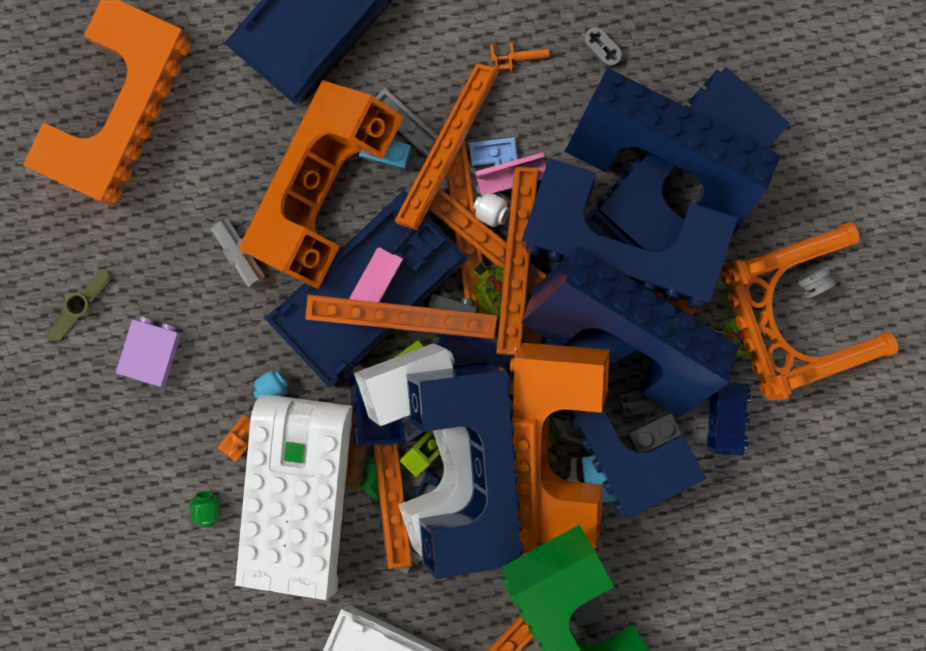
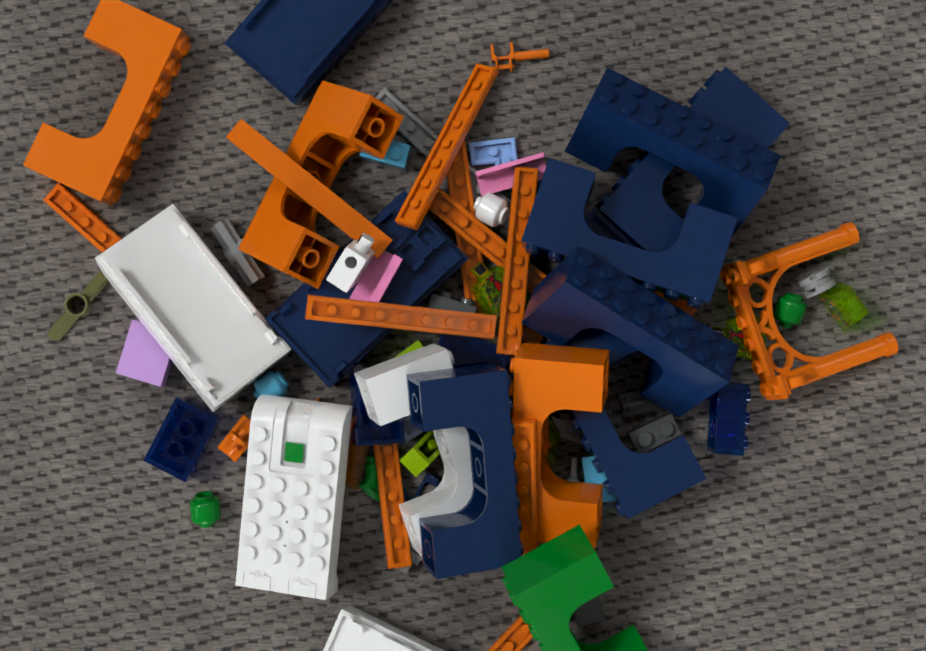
(81, 218): none -> orange tile
(183, 439): none -> clear blue brick
(192, 307): none -> white piece
(306, 186): none -> orange tile
(352, 263): none -> white torso
(606, 43): light grey beam -> none
(789, 310): none -> green head
(844, 305): none -> clear neon green torso

